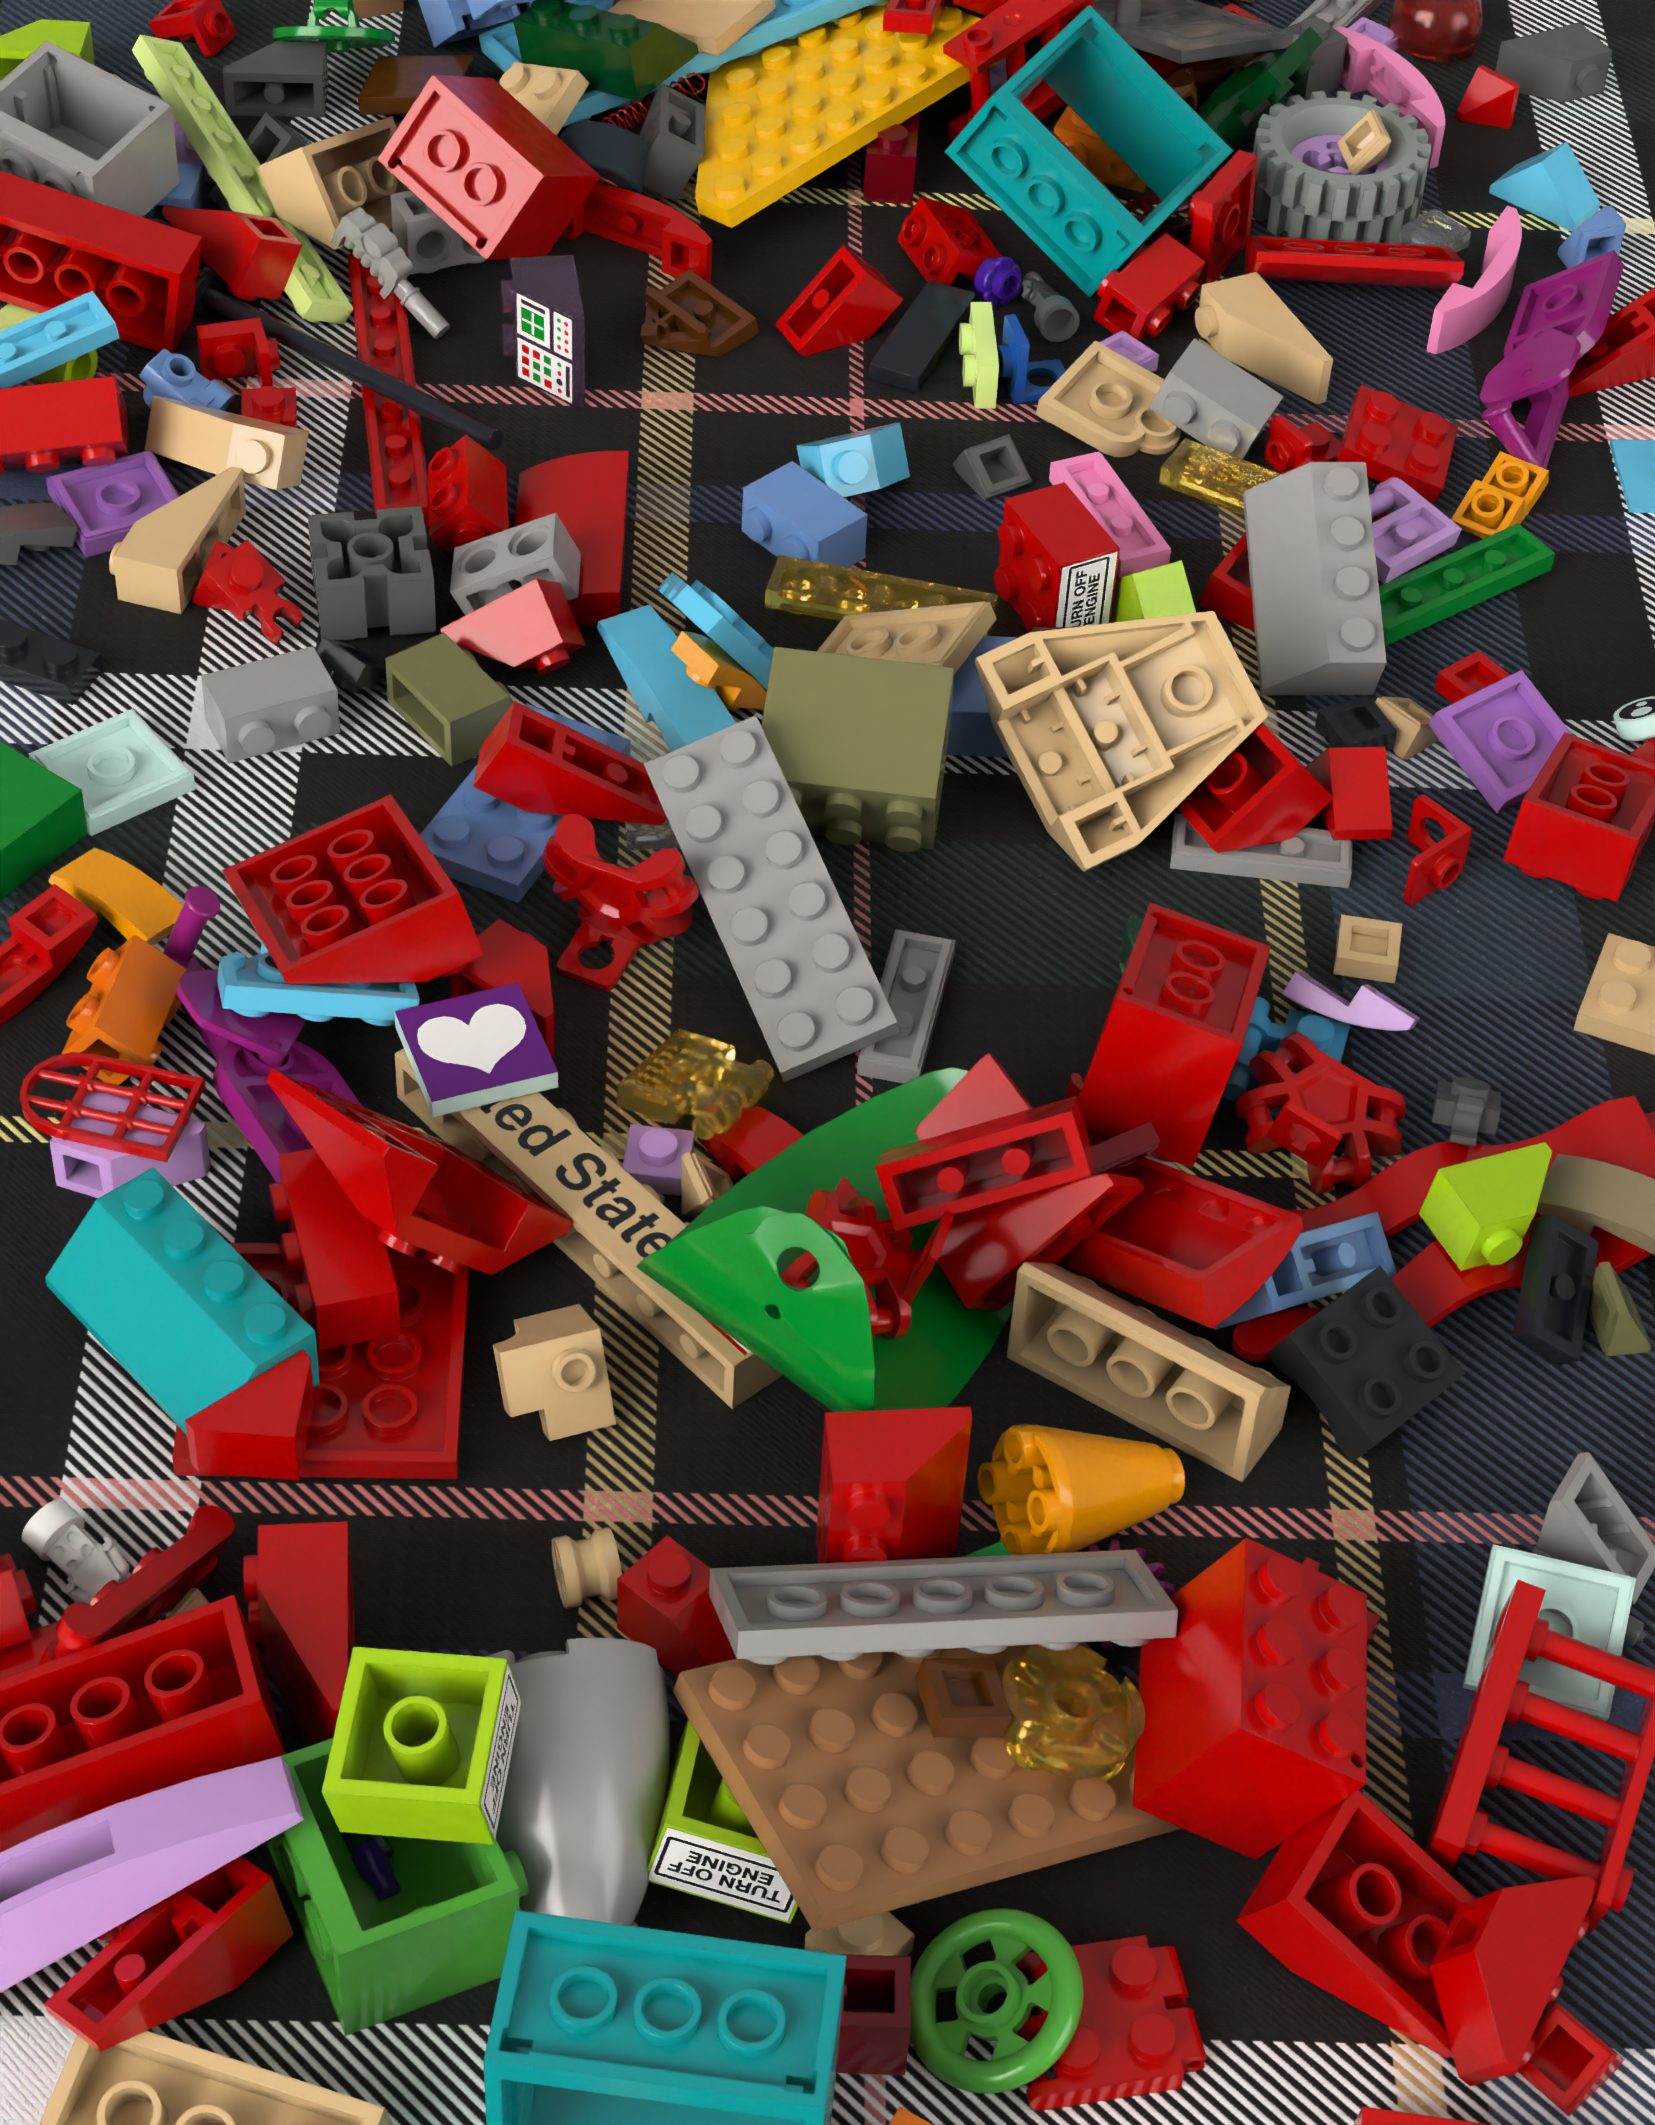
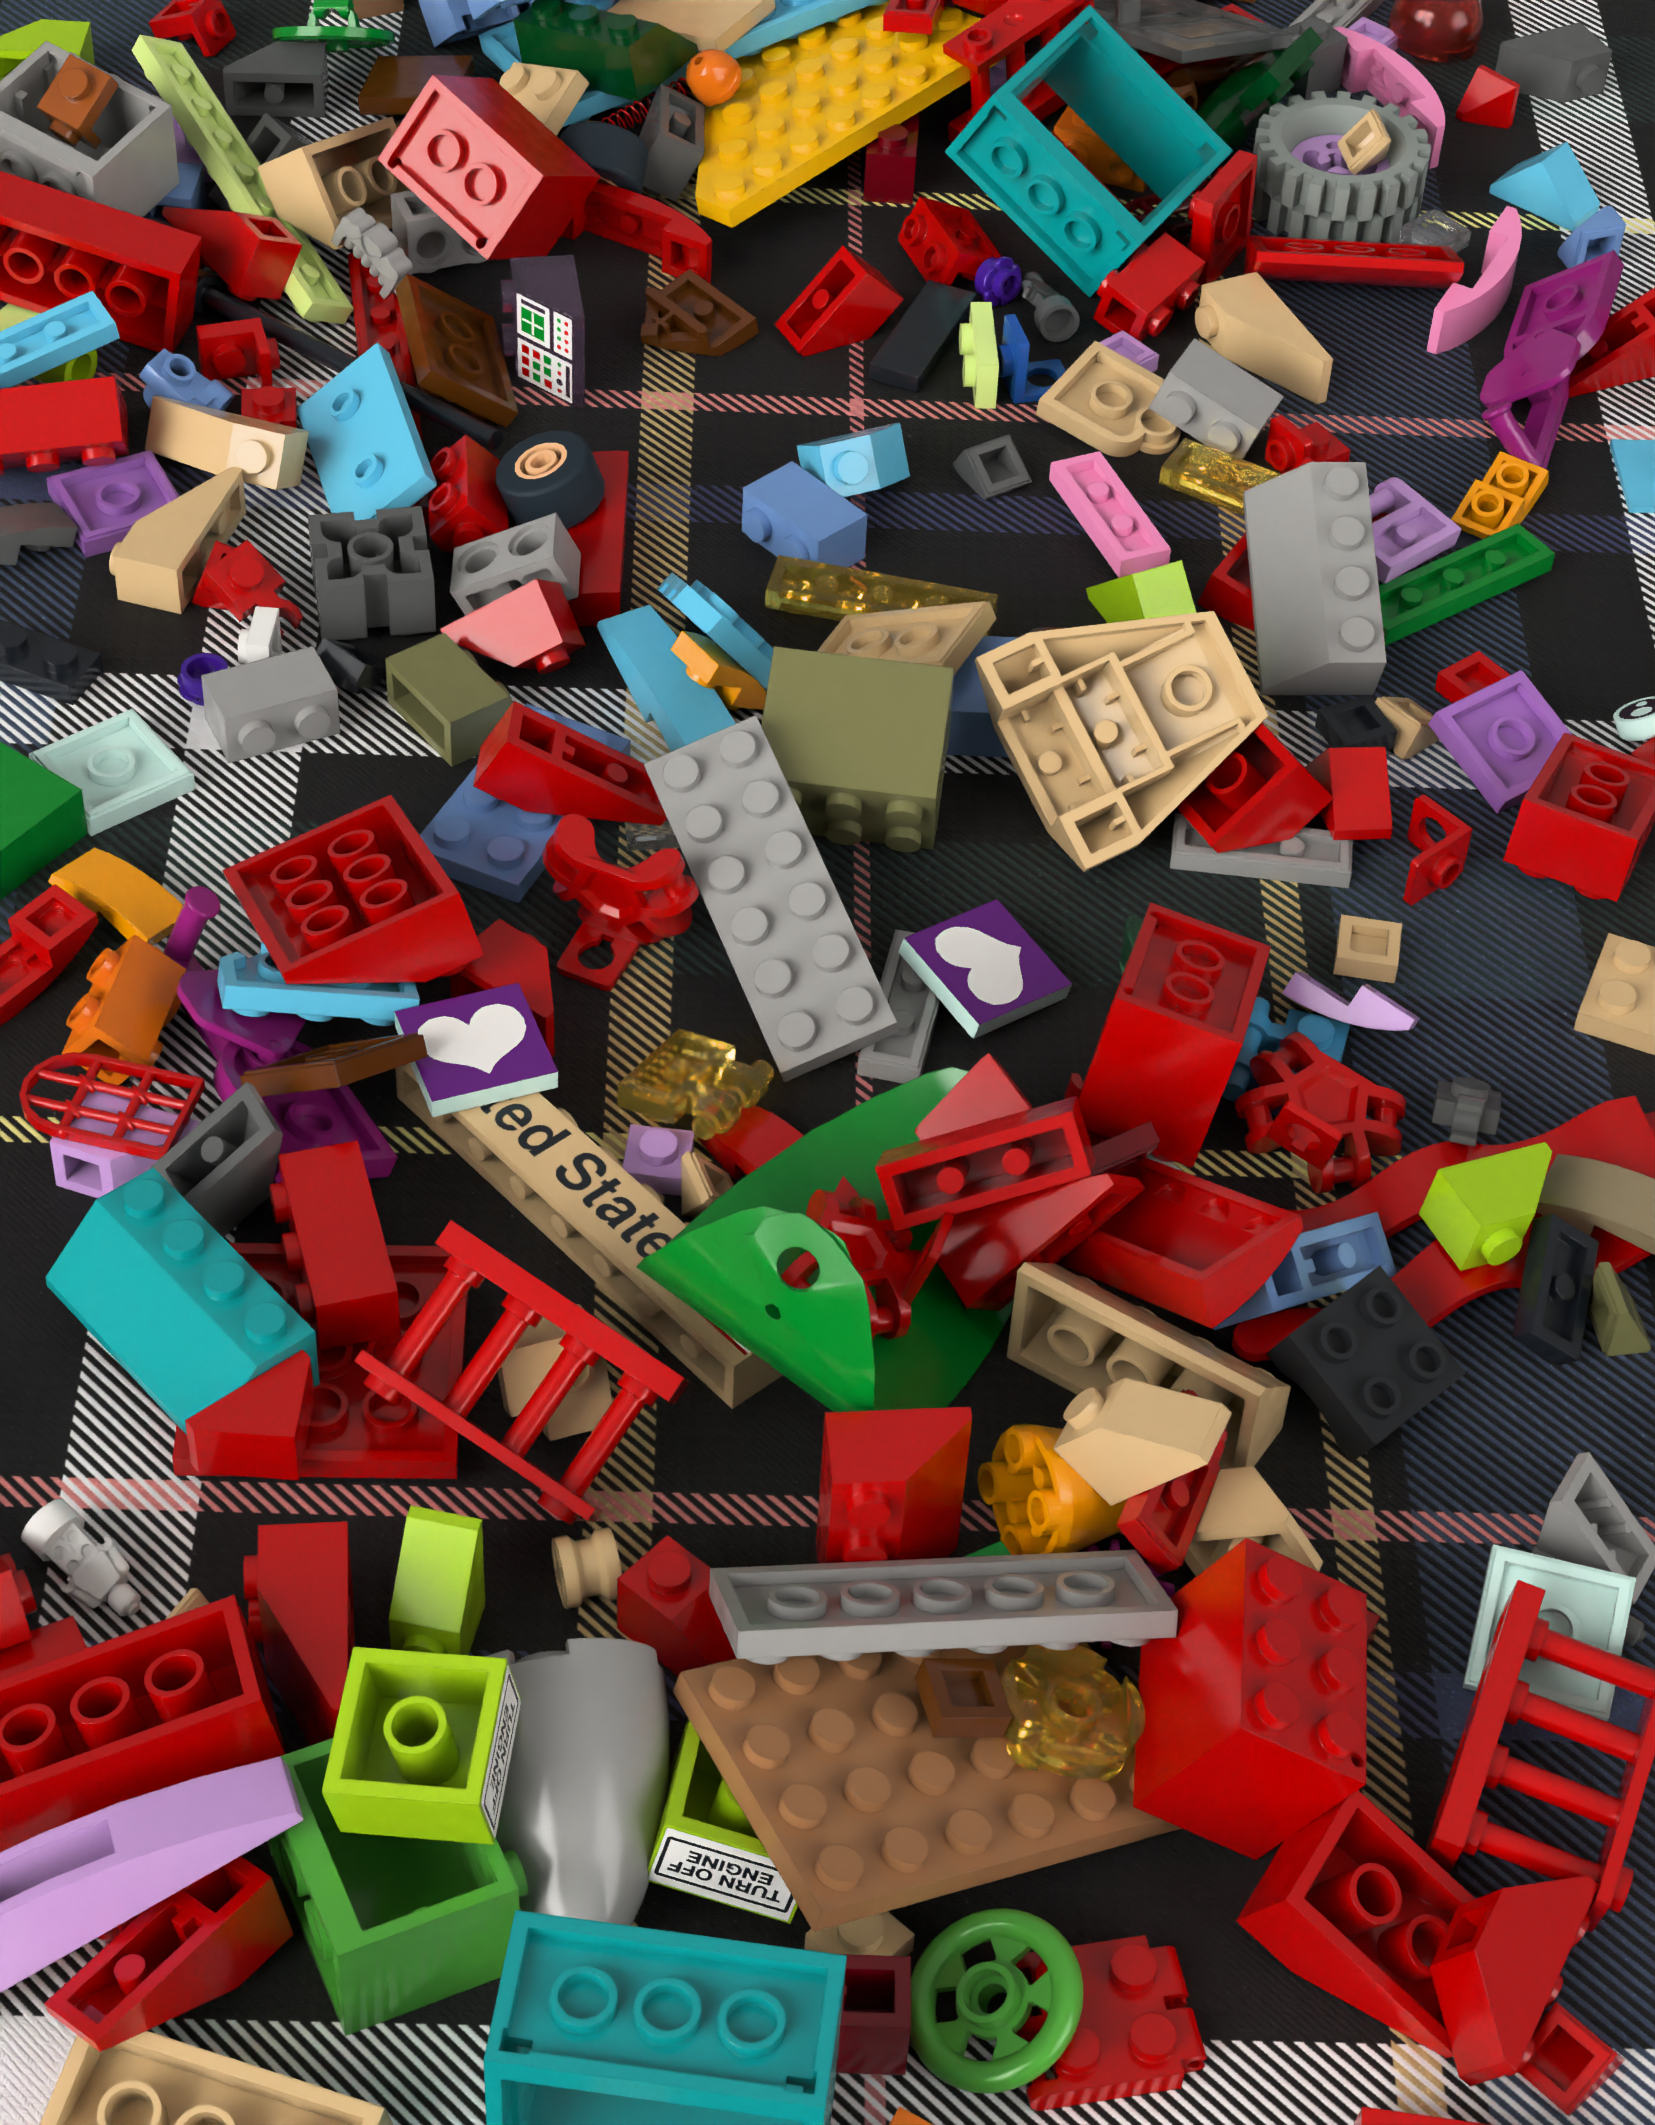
(77, 101): none -> dark orange bracket
(150, 1591): red plate -> none
(191, 672): none -> dark purple plate
(226, 1160): none -> dark grey slope
(262, 638): none -> white plate
(336, 1064): none -> reddish brown tile
(366, 439): none -> medium azure plate
(372, 1861): dark purple piece -> none
(420, 1185): red slope -> none
(438, 1583): none -> lime slope
(456, 351): none -> reddish brown plate
(525, 1305): none -> red fence
(550, 476): none -> black wheel
(713, 77): none -> orange piece
(984, 968): none -> tile
(1055, 560): red brick -> none
(1138, 1436): none -> tan slope
(1166, 1517): none -> red hinge
(1246, 1508): none -> tan slope
(1398, 442): red plate -> none

